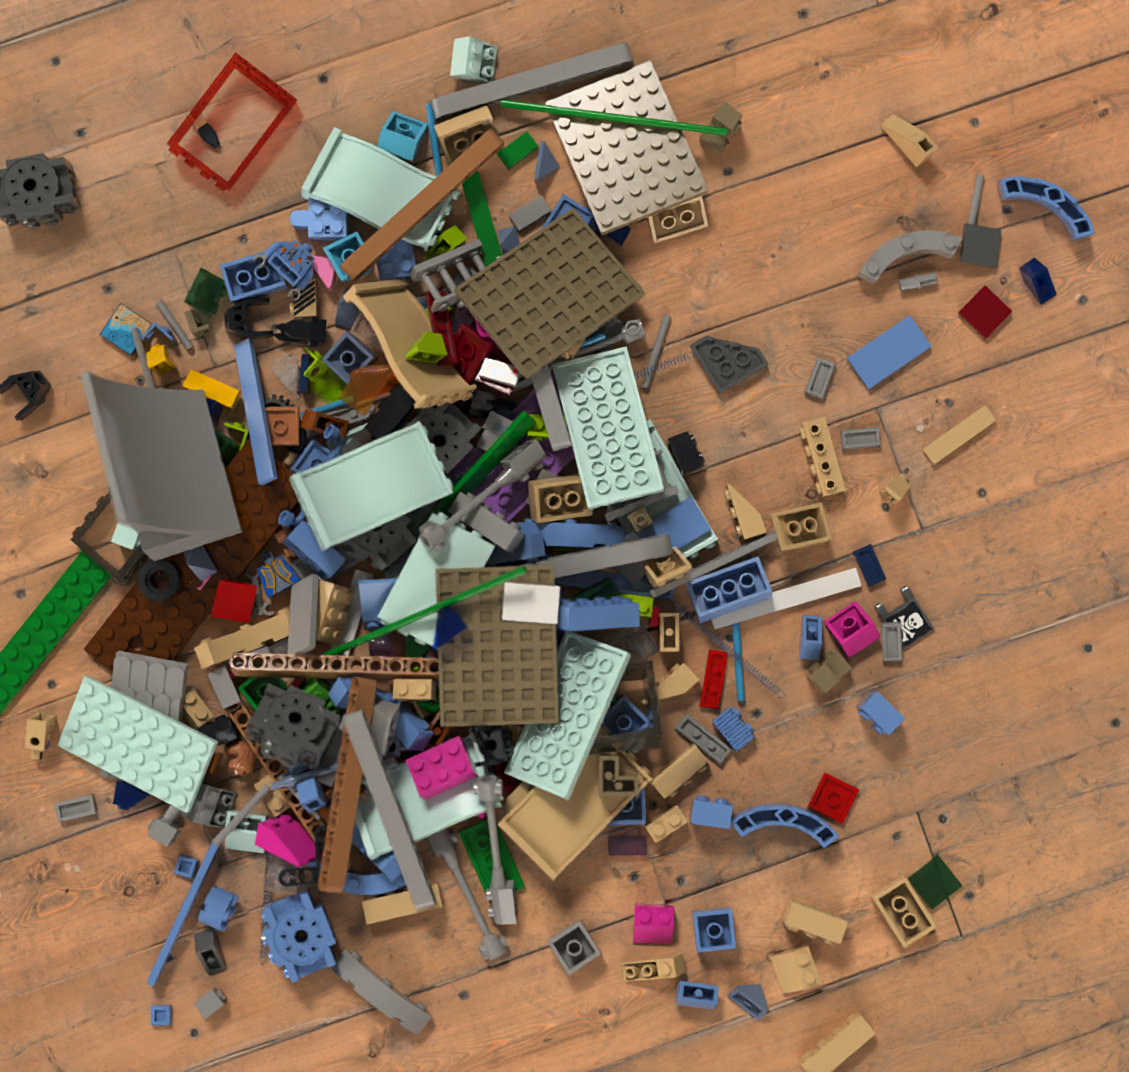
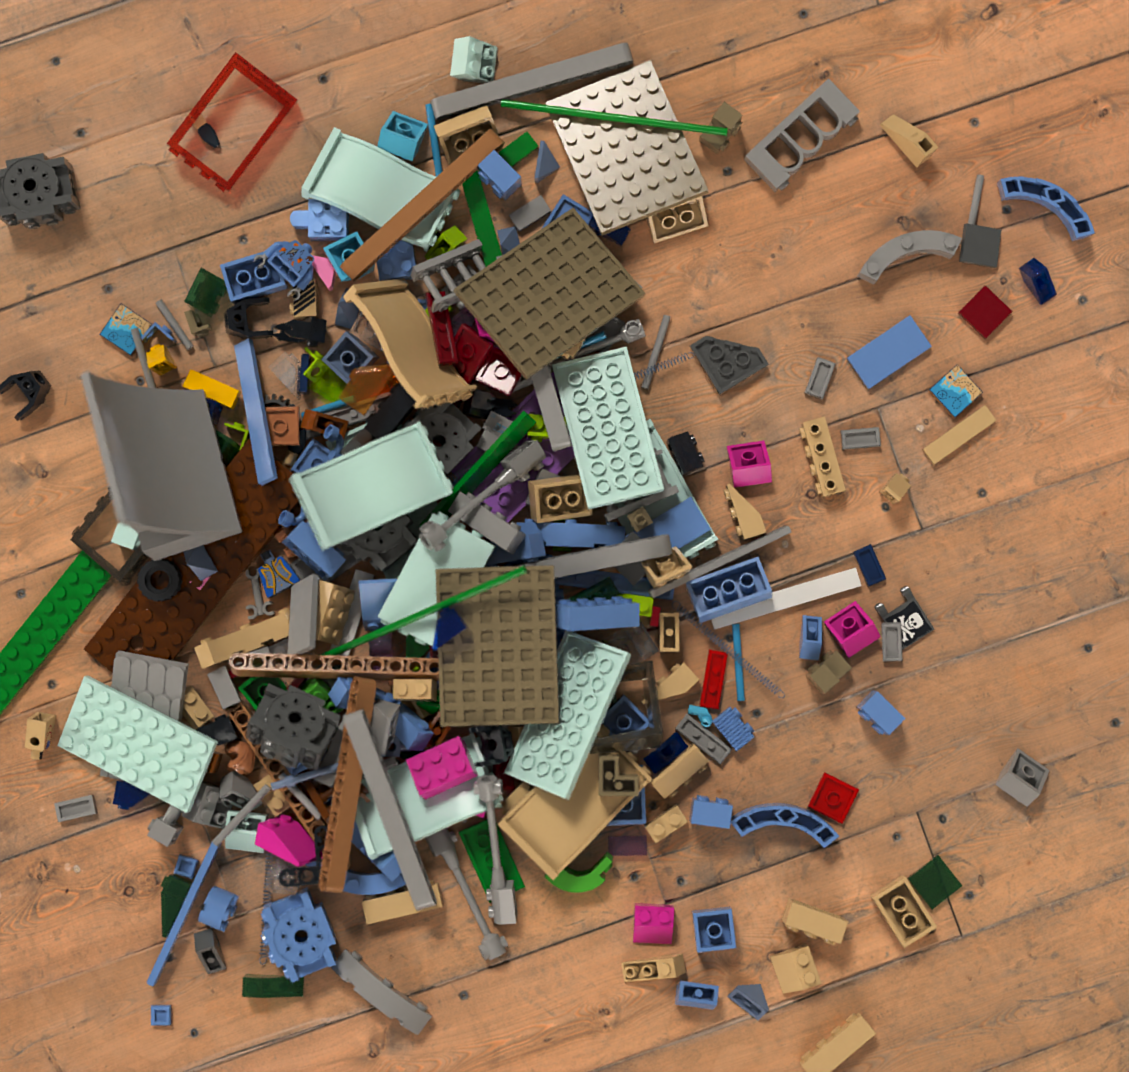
(172, 898): none -> clear green slope
(210, 1002): light grey brick -> none
(233, 600): red tile -> none
(237, 790): none -> light grey slope
(271, 986): none -> clear green slope
(311, 795): medium blue brick -> none
(427, 348): lime slope -> none
(499, 175): none -> medium blue brick
(499, 372): tile -> none
(531, 603): white sticker -> none
(574, 946): light grey brick -> none
(583, 881): none -> bright green arch
(668, 751): none -> clear blue slope
(702, 713): none -> medium azure arm
(749, 464): none -> dark pink slope
(801, 527): tan slope -> none
(837, 106): none -> light grey fence
(917, 281): light grey axle -> none
(955, 391): none -> tile
(1022, 777): none -> light grey slope

